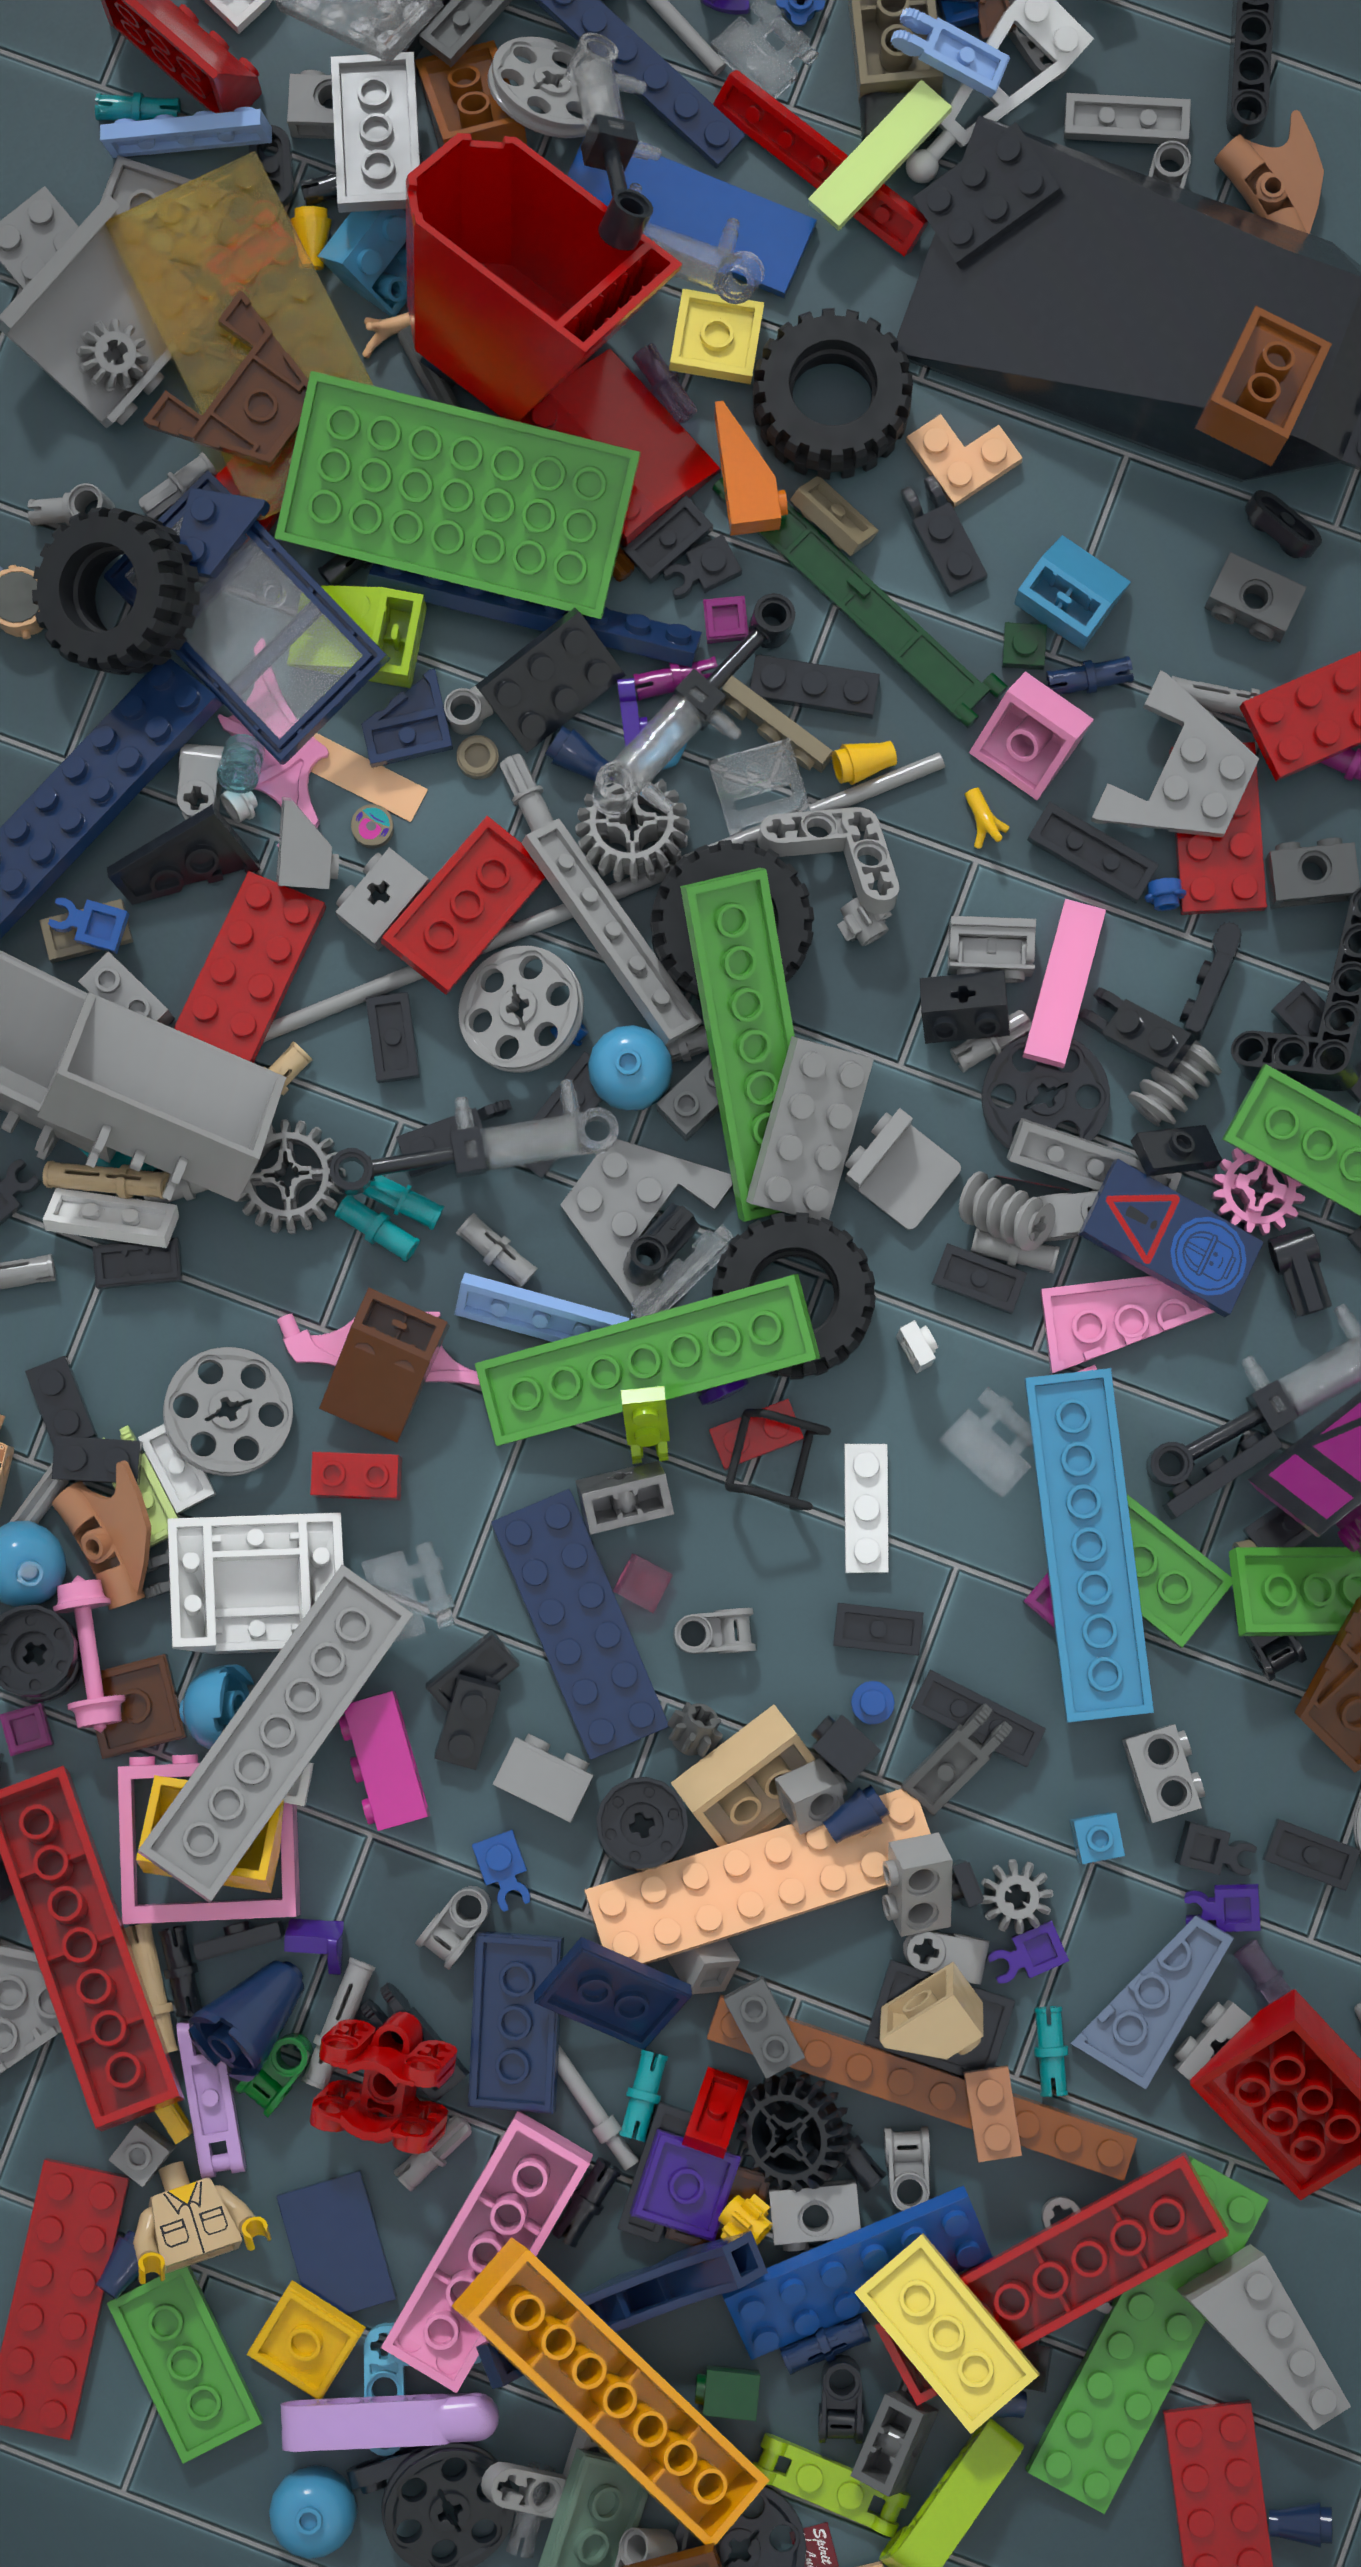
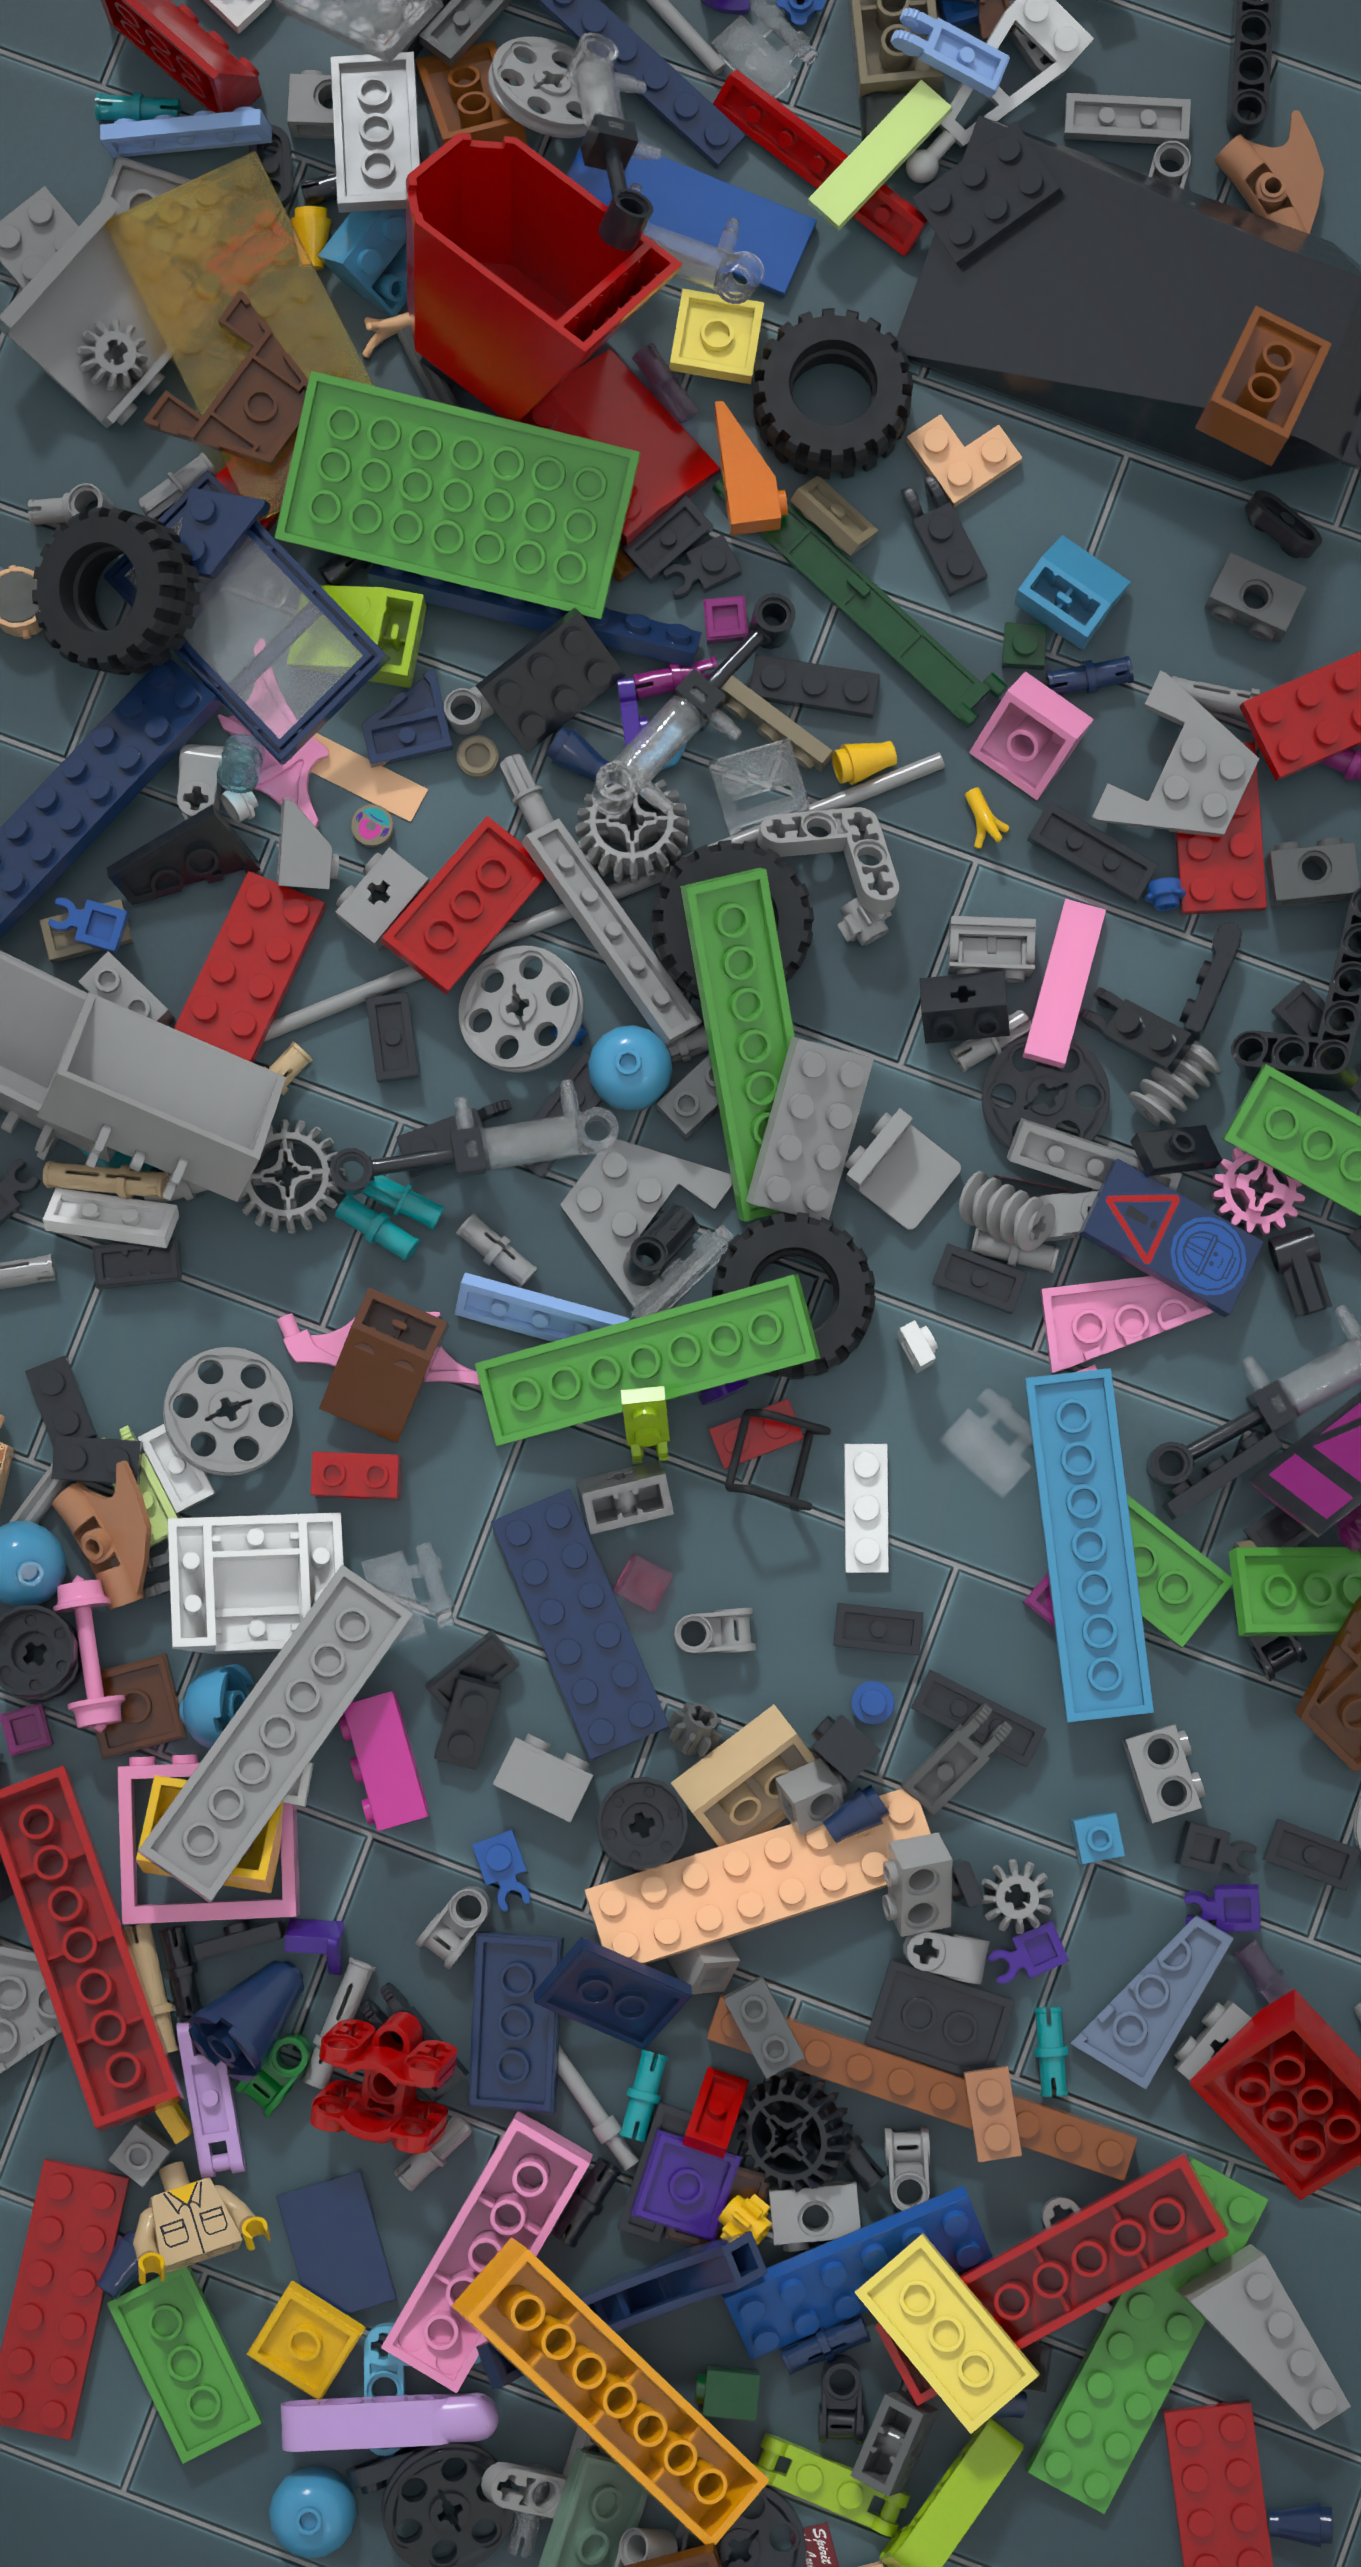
(934, 2017): tan slope -> none

